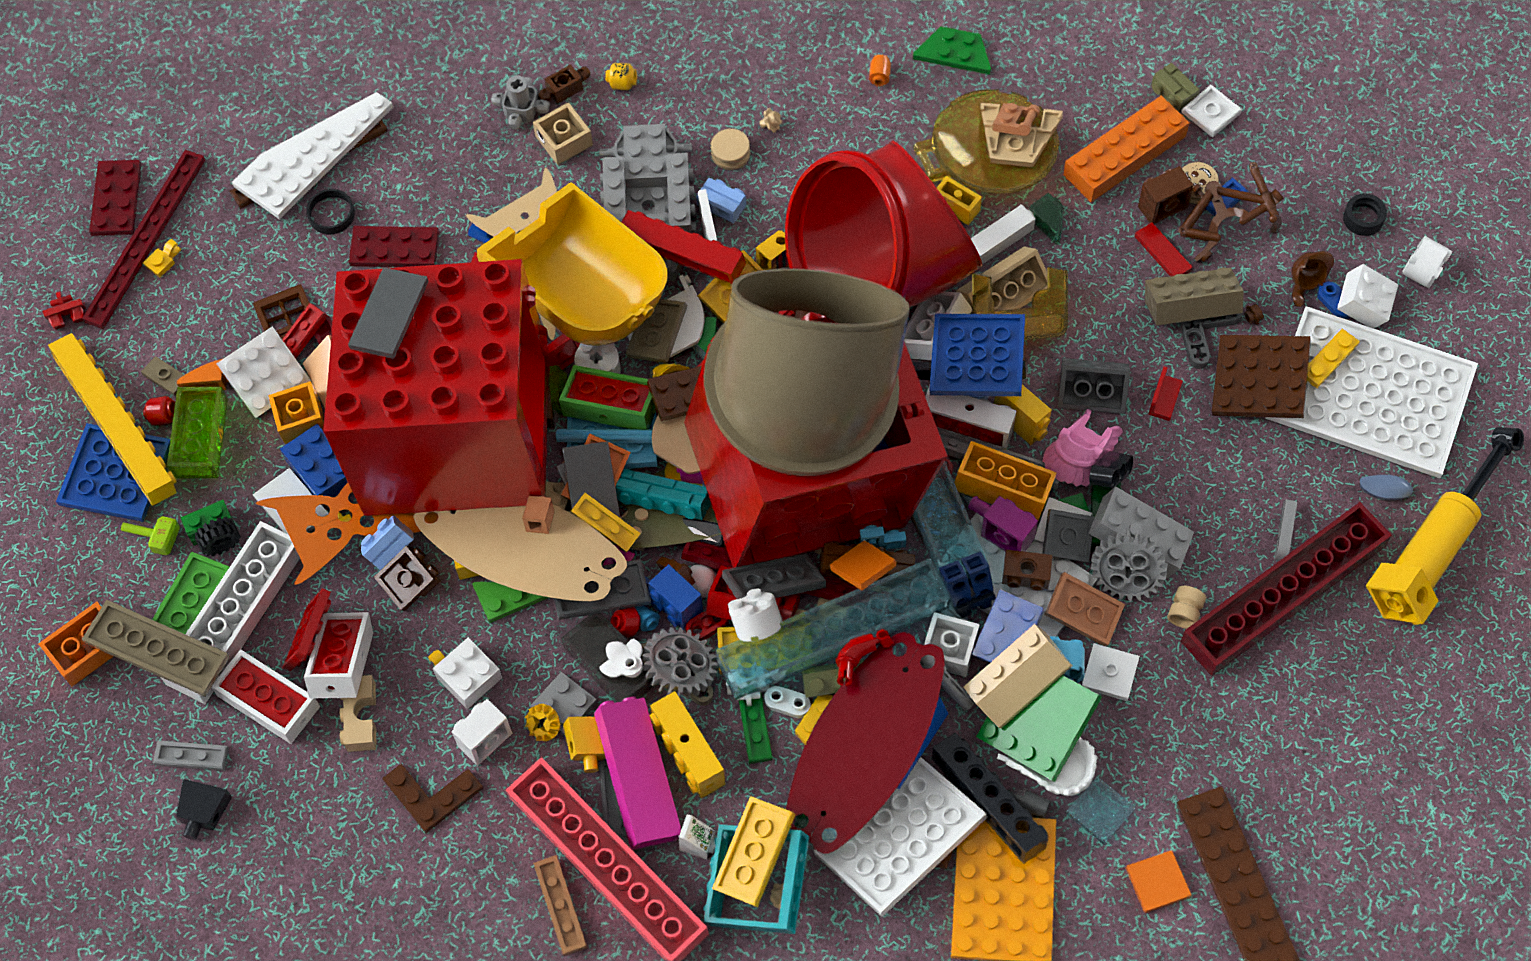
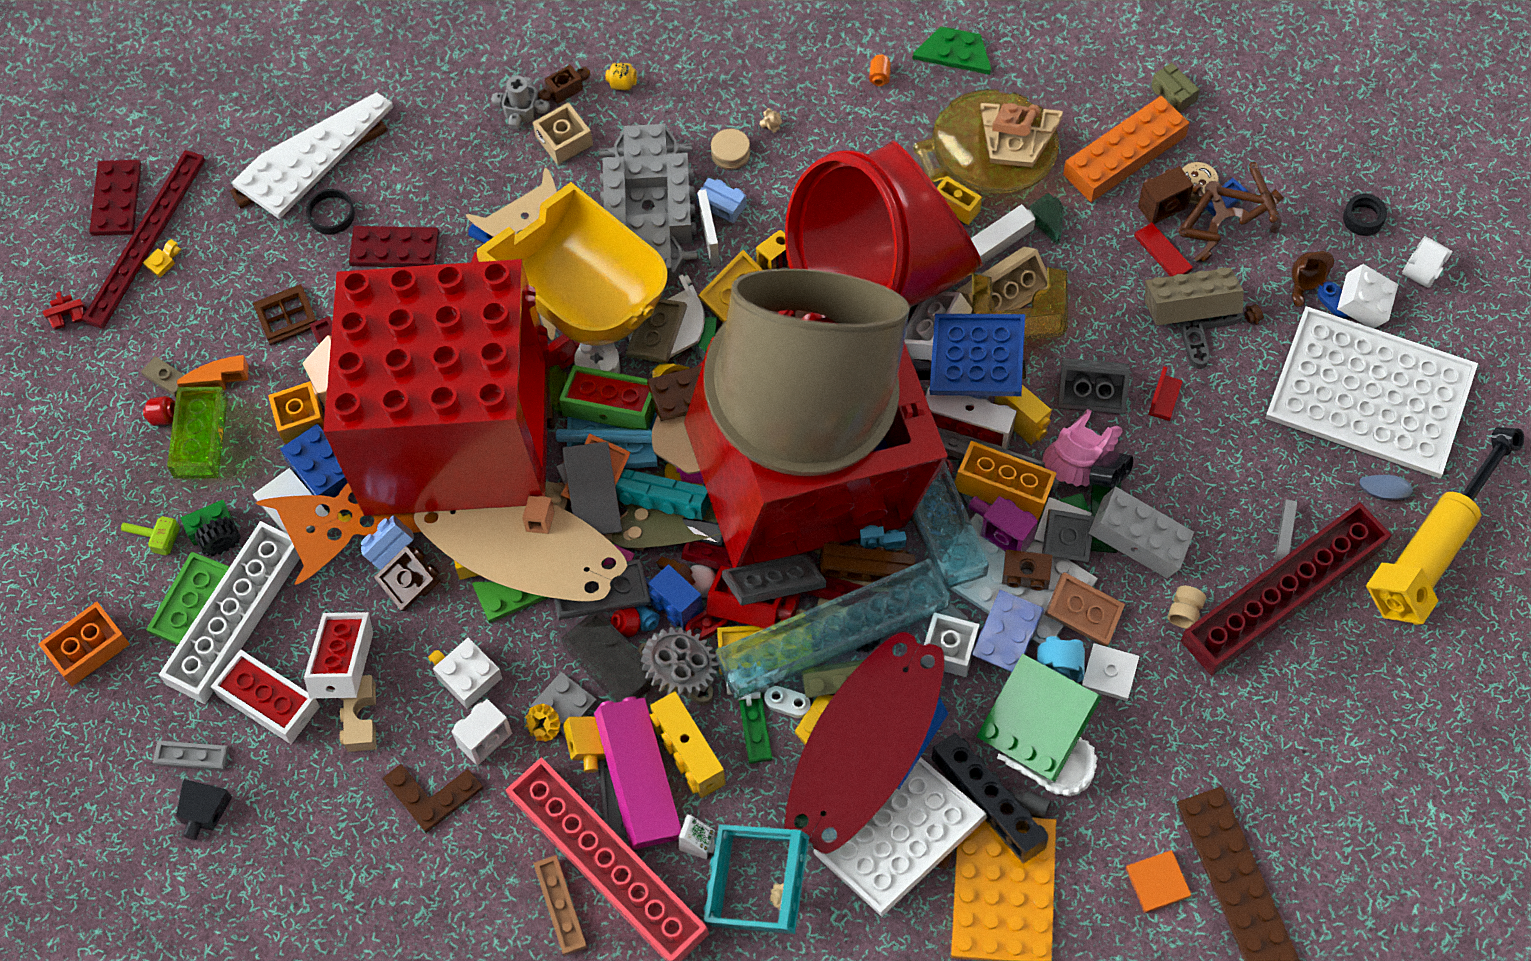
(101, 481): blue plate -> none
(112, 419): yellow brick -> none
(155, 648): dark tan plate -> none
(261, 370): white plate -> none
(304, 329): red tile -> none
(309, 626): red plate -> none
(388, 313): dark grey tile -> none
(605, 522): yellow plate -> none
(620, 657): white plate -> none
(687, 248): red brick -> none
(753, 851): yellow tile -> none
(755, 615): white brick -> none
(857, 648): red arm -> none
(863, 565): orange tile -> none
(949, 684): light grey pin -> none
(969, 588): dark blue hips -> none
(1017, 676): tan slope -> none
(1100, 810): clear light blue plate -> none
(1129, 566): light grey gear -> none
(1211, 111): white plate -> none
(1261, 376): reddish brown plate -> none
(1331, 357): yellow plate -> none

